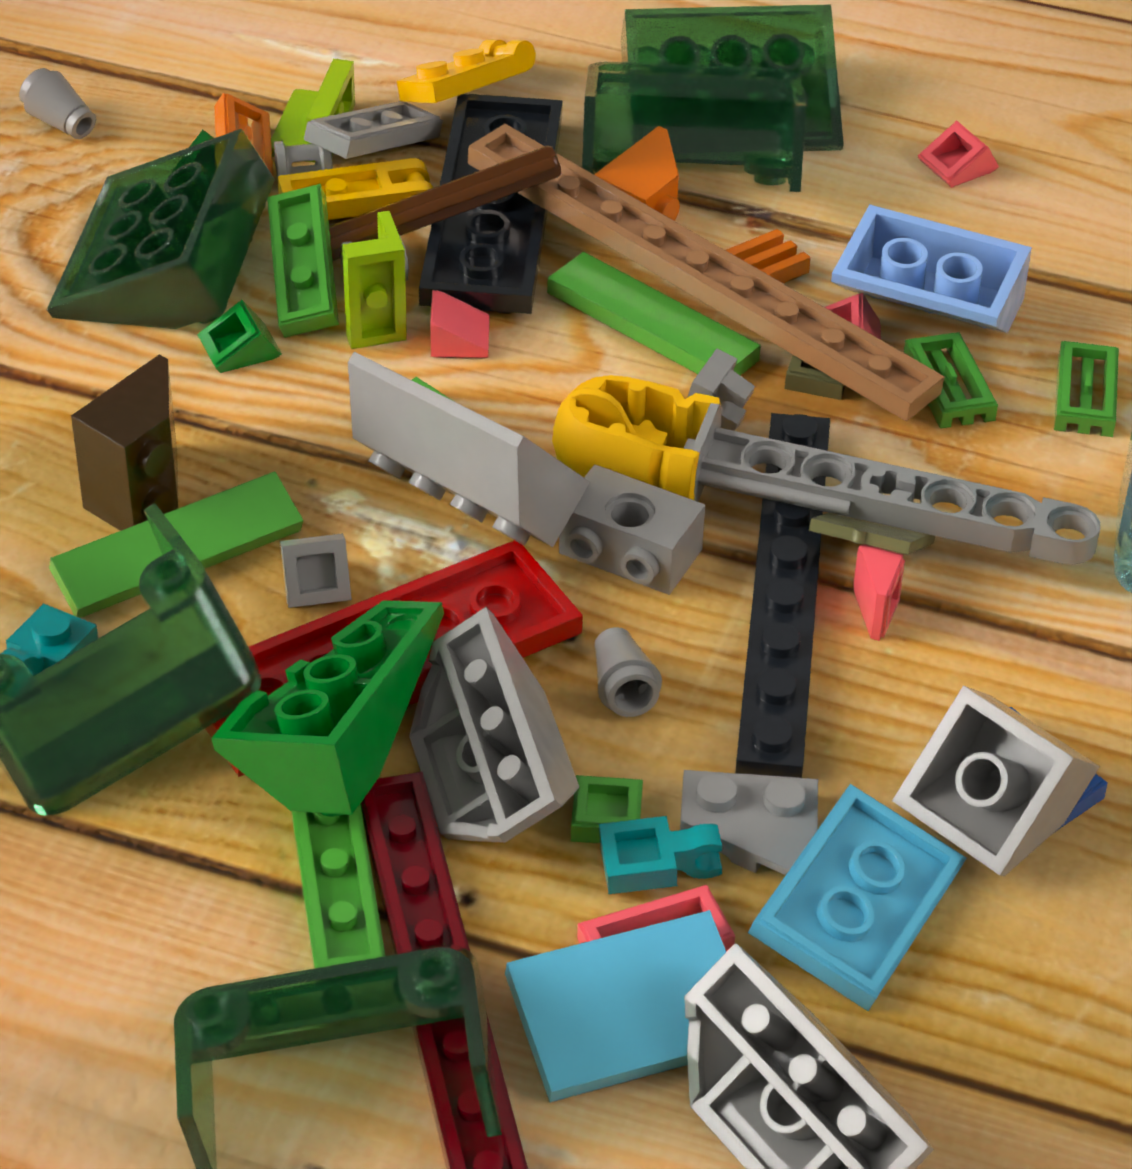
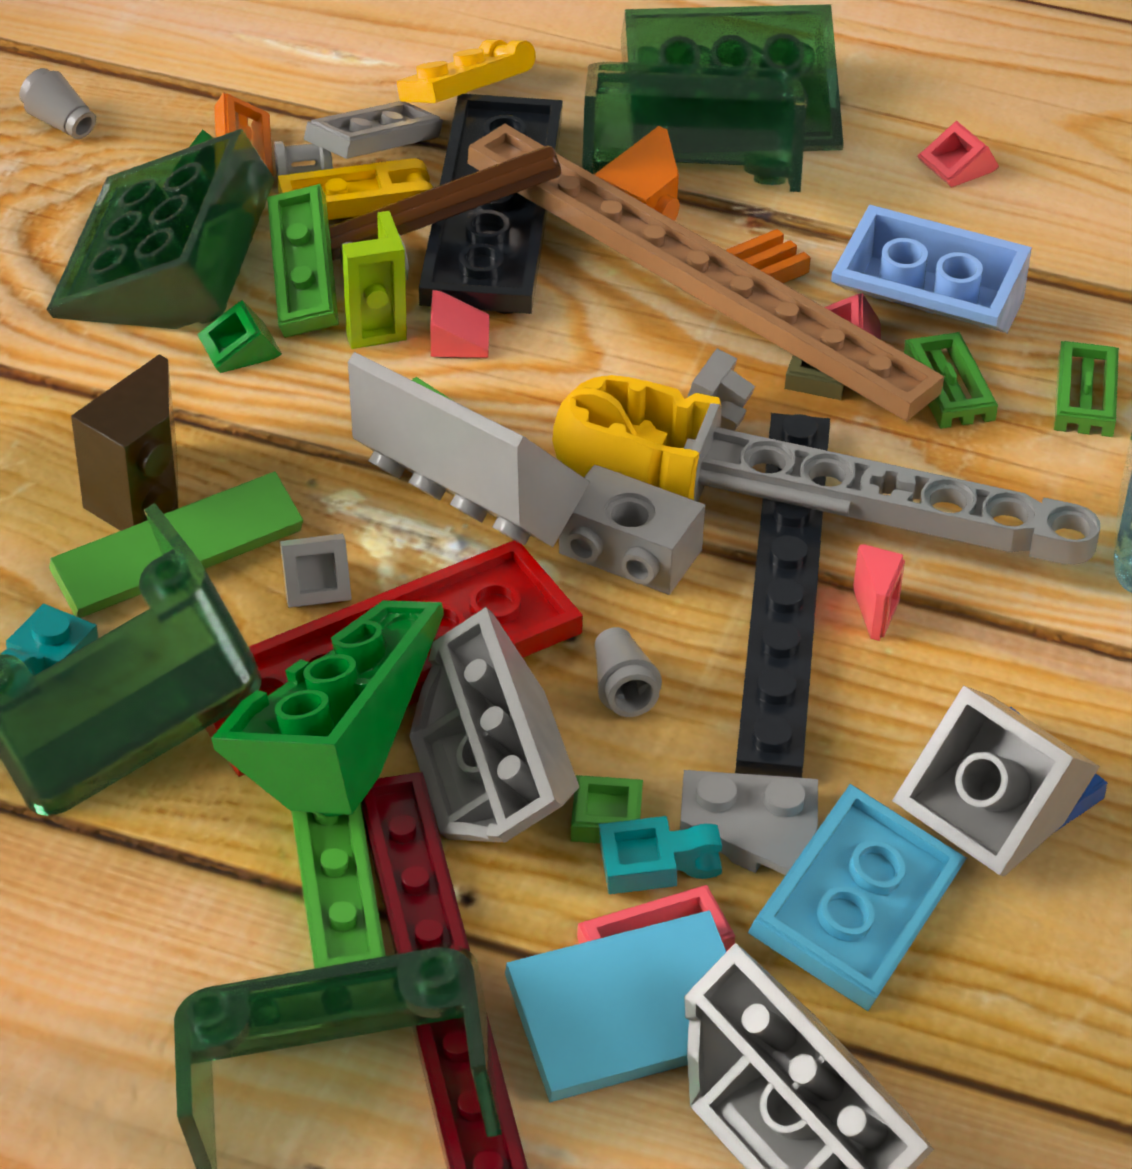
(333, 98): lime panel -> none
(648, 315): bright green tile -> none
(870, 533): olive piece -> none

